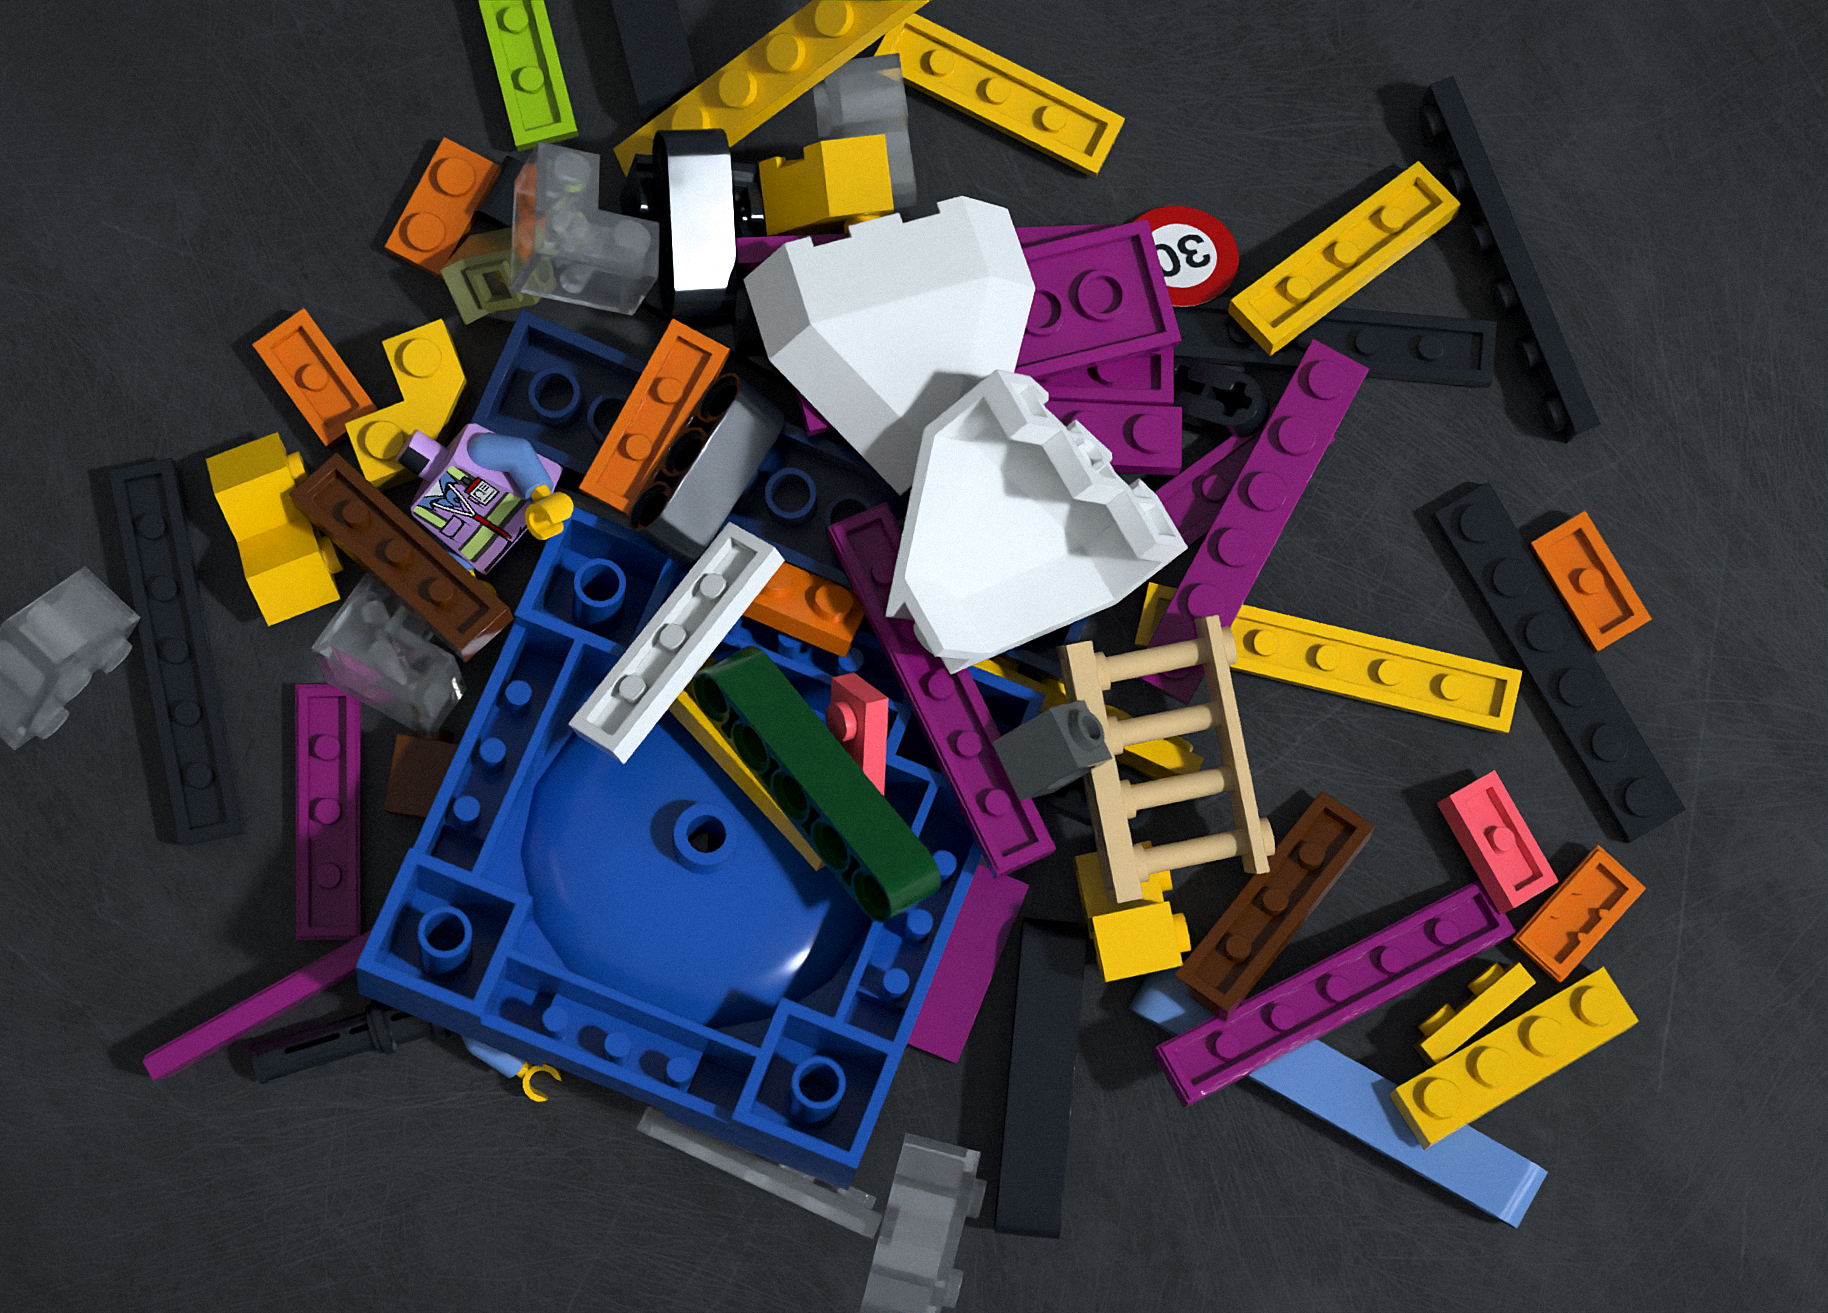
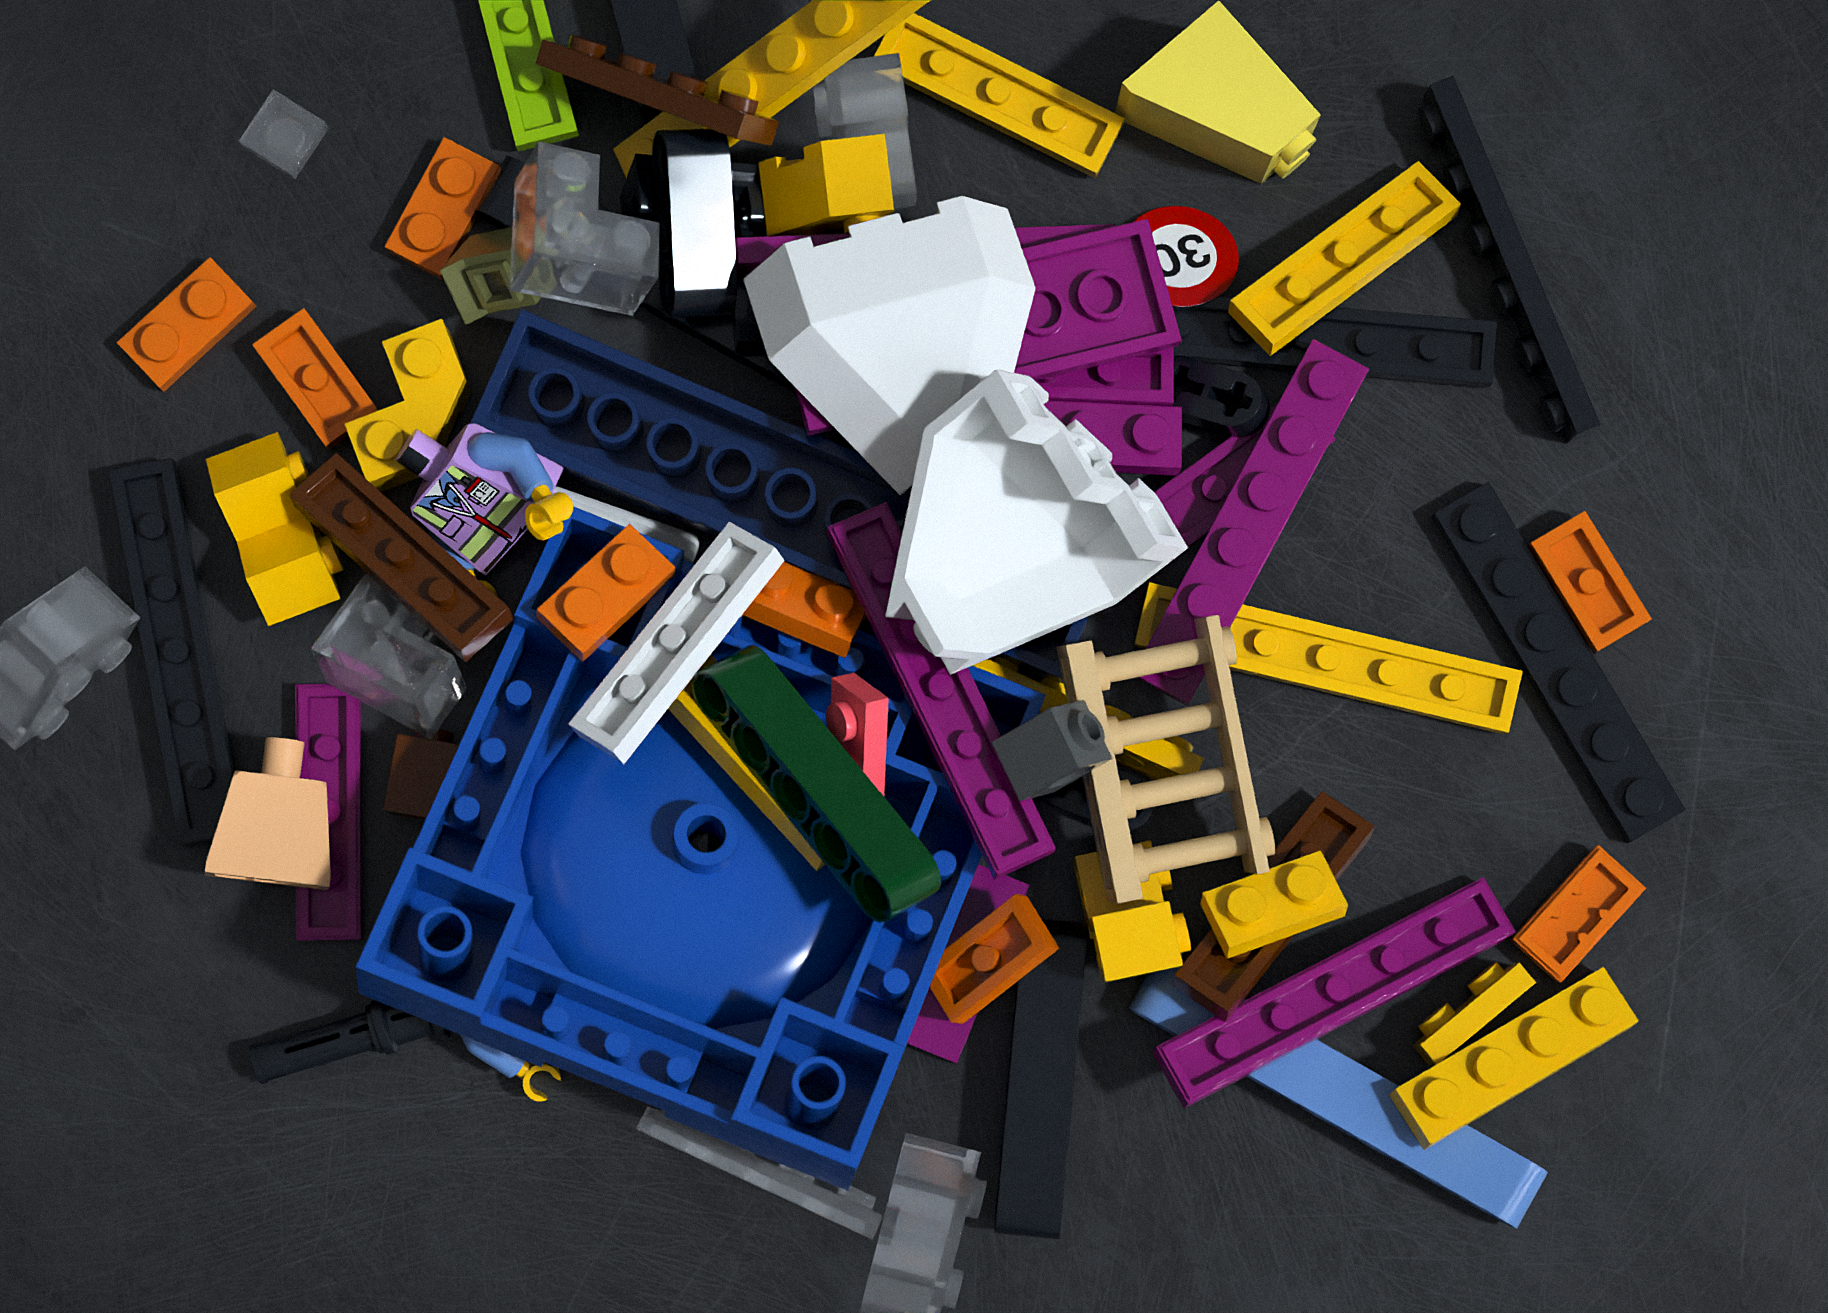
(186, 324): none -> orange plate
(255, 1011): magenta tile -> none
(274, 824): none -> light nougat torso
(283, 134): none -> clear plate
(605, 592): none -> orange plate
(653, 415): orange plate -> none
(678, 96): none -> reddish brown plate
(705, 469): black beam -> none
(991, 958): none -> orange plate
(1221, 100): none -> light yellow slope
(1273, 904): none -> yellow plate
(1497, 842): coral plate -> none

